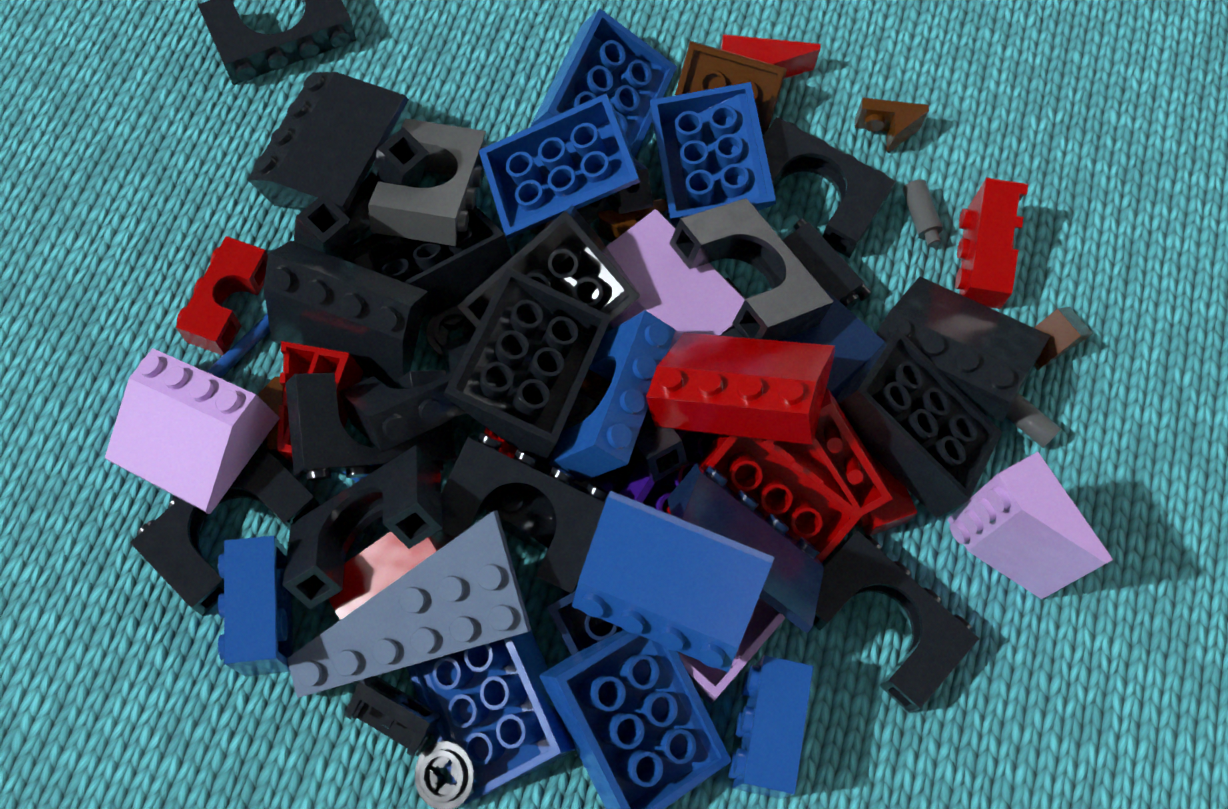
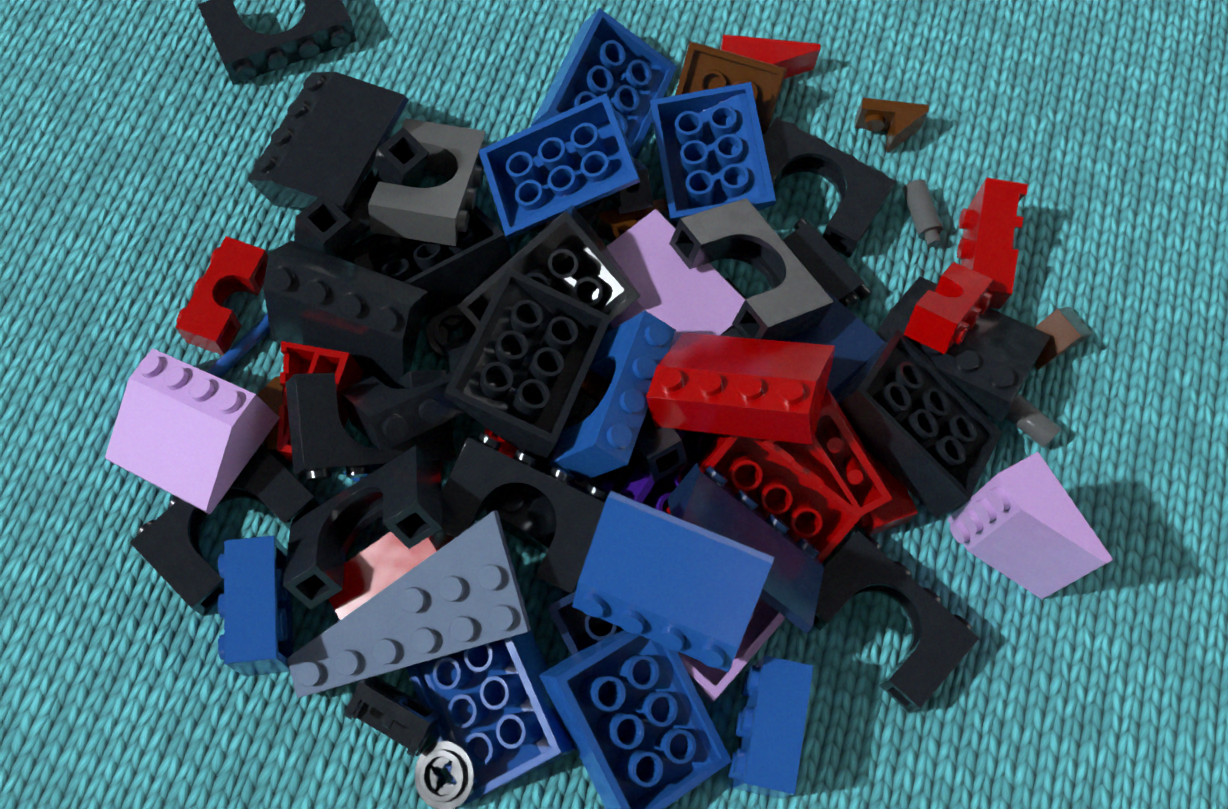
(951, 310): none -> red arch

